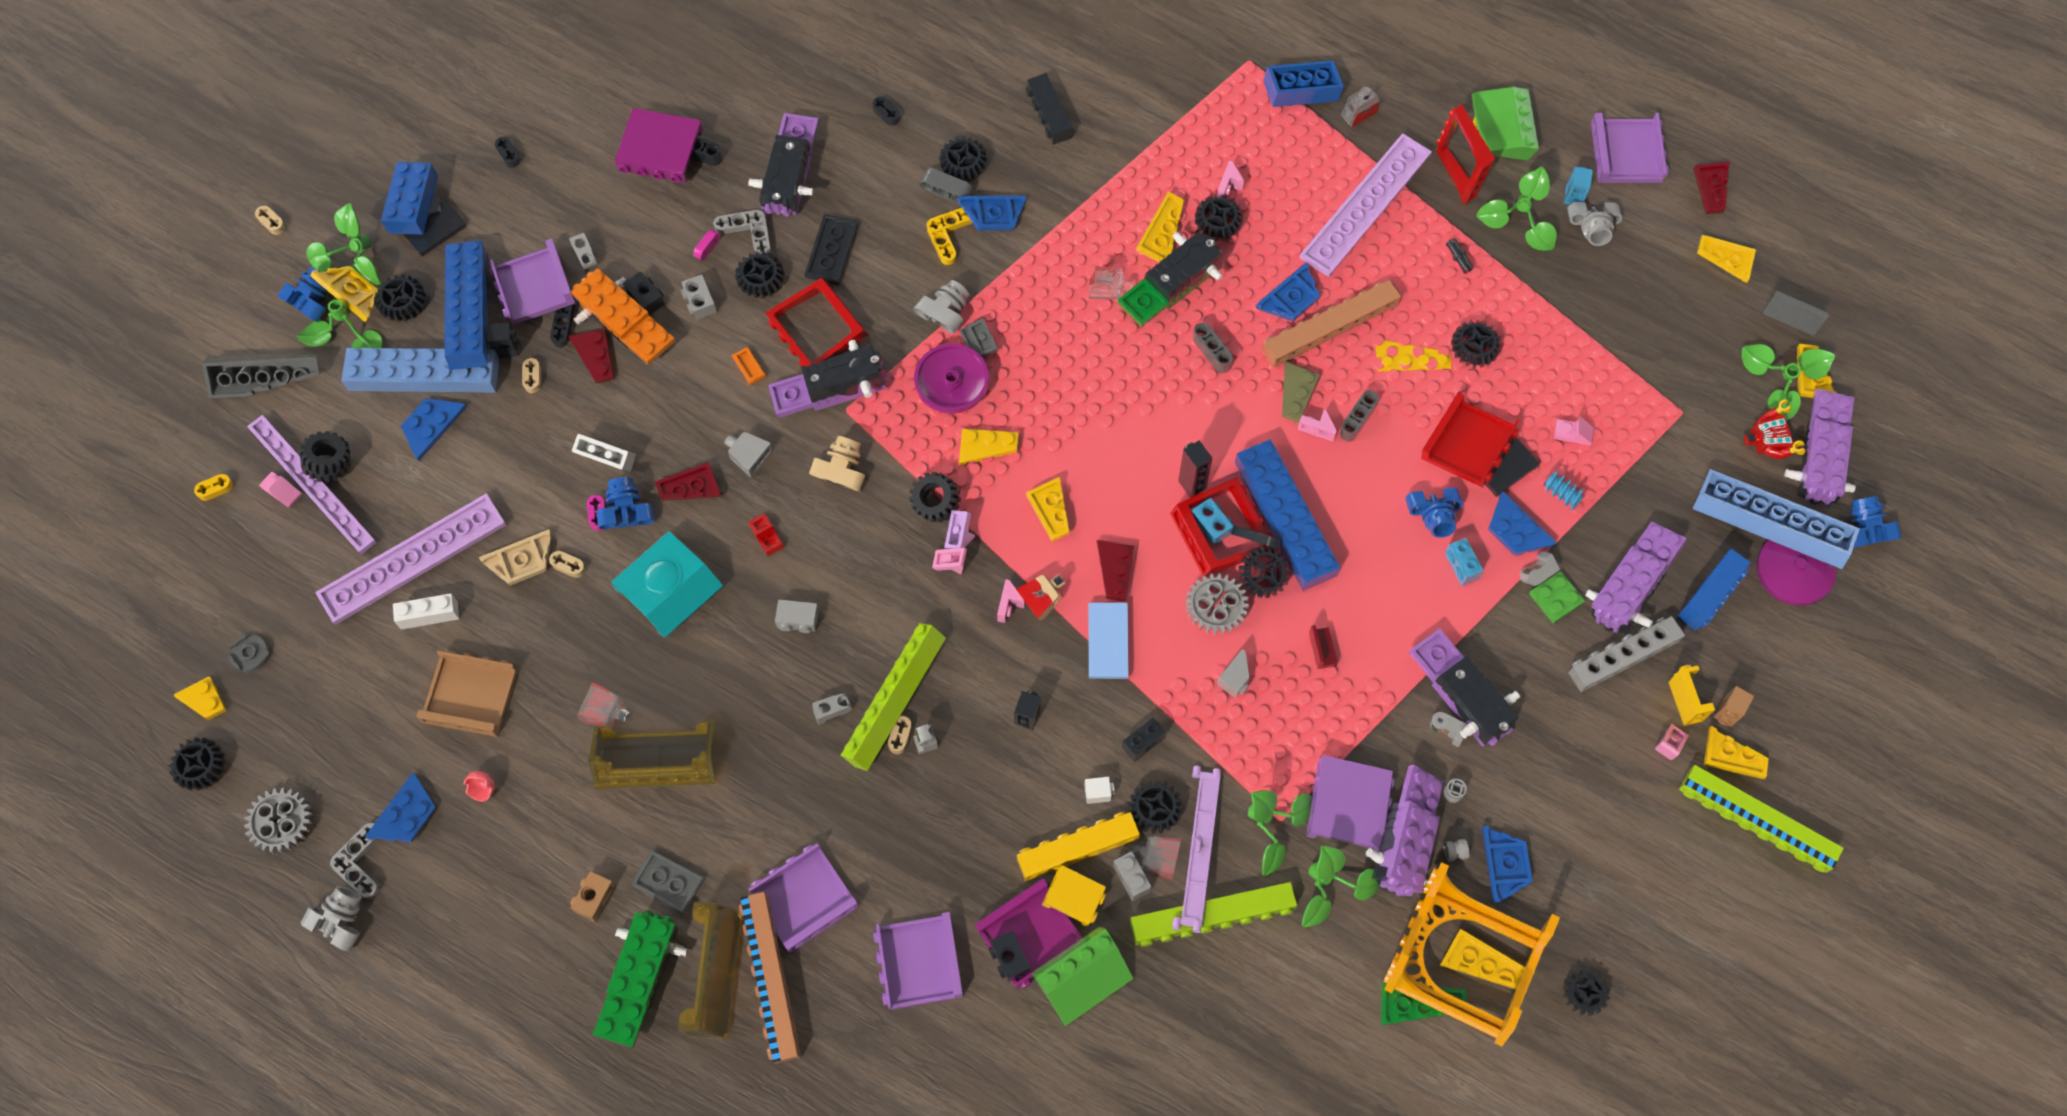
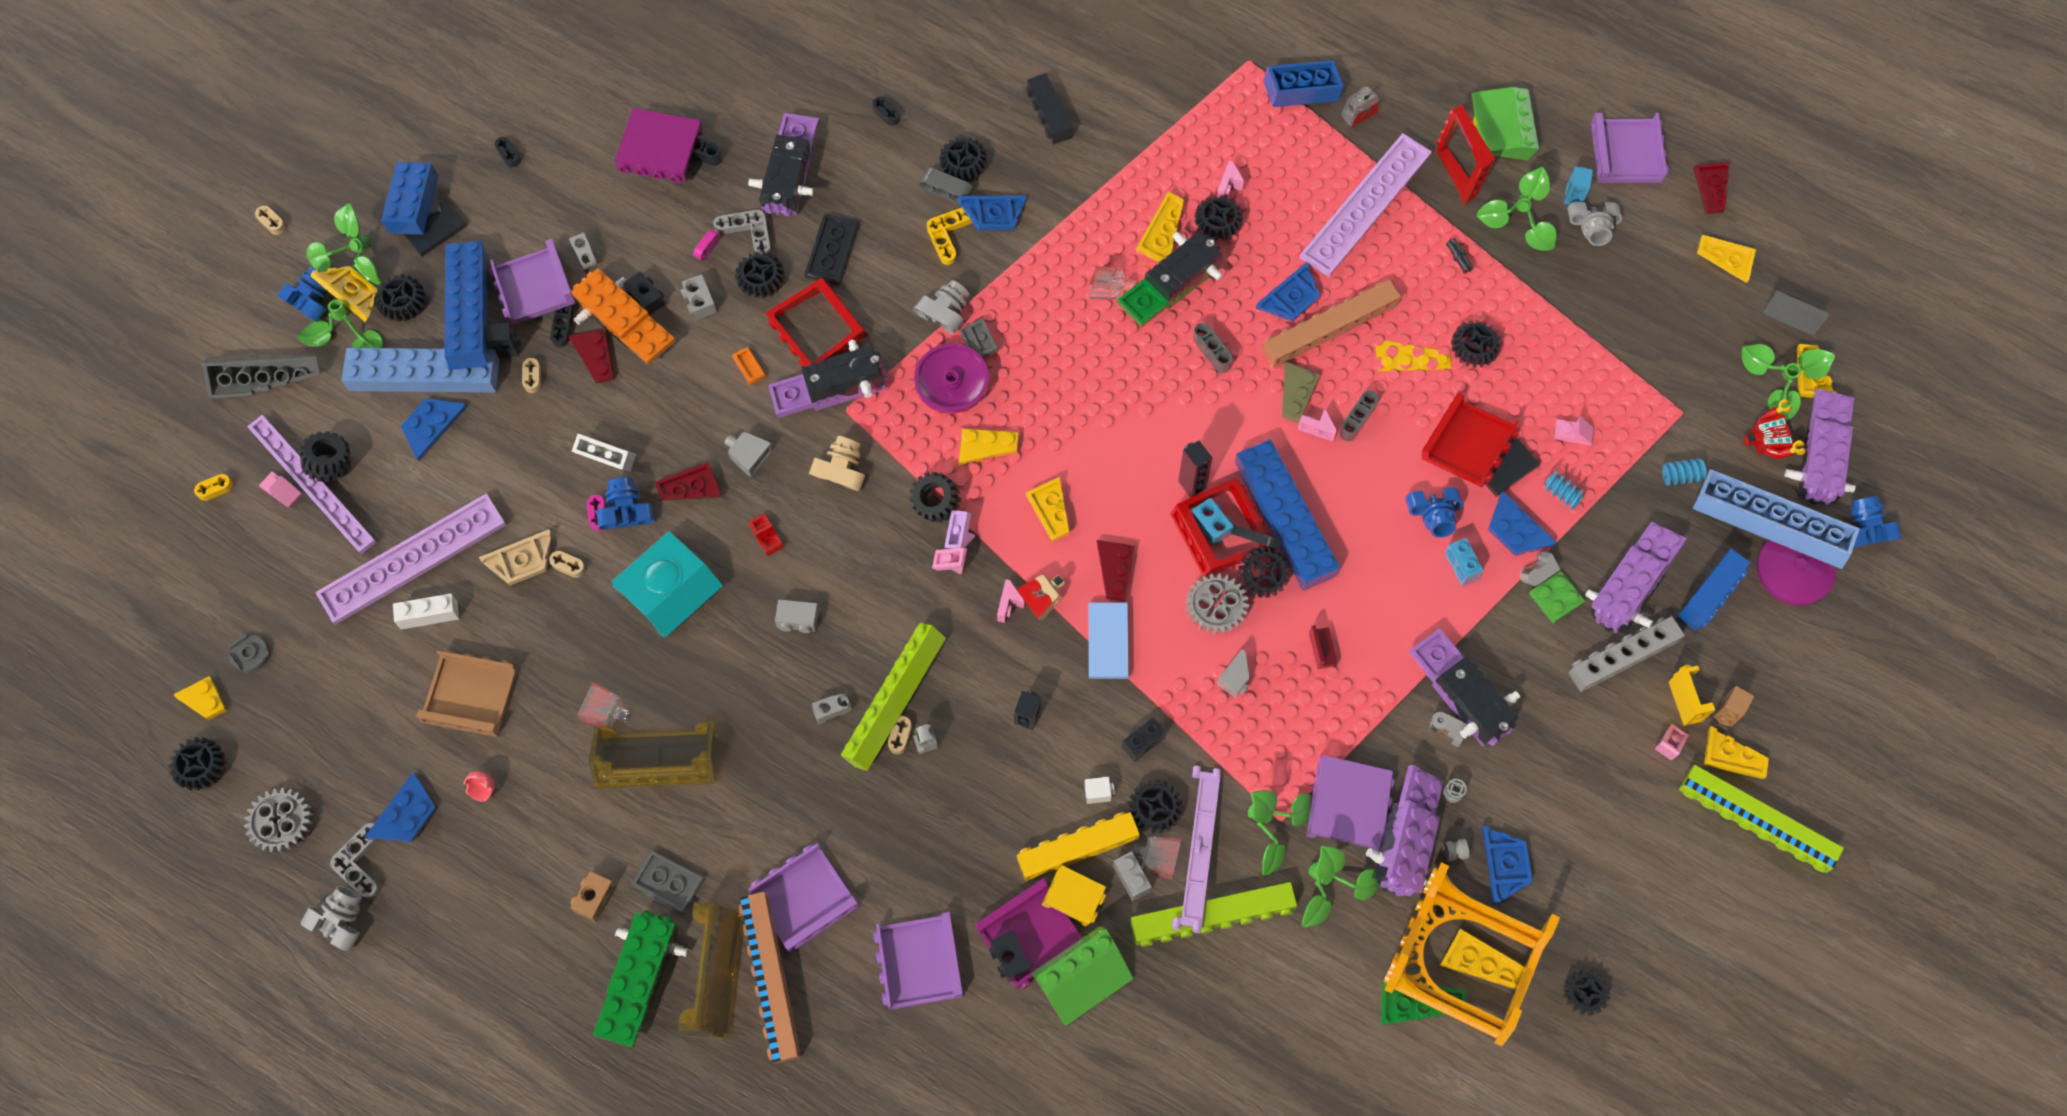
(1683, 471): none -> dark azure piece

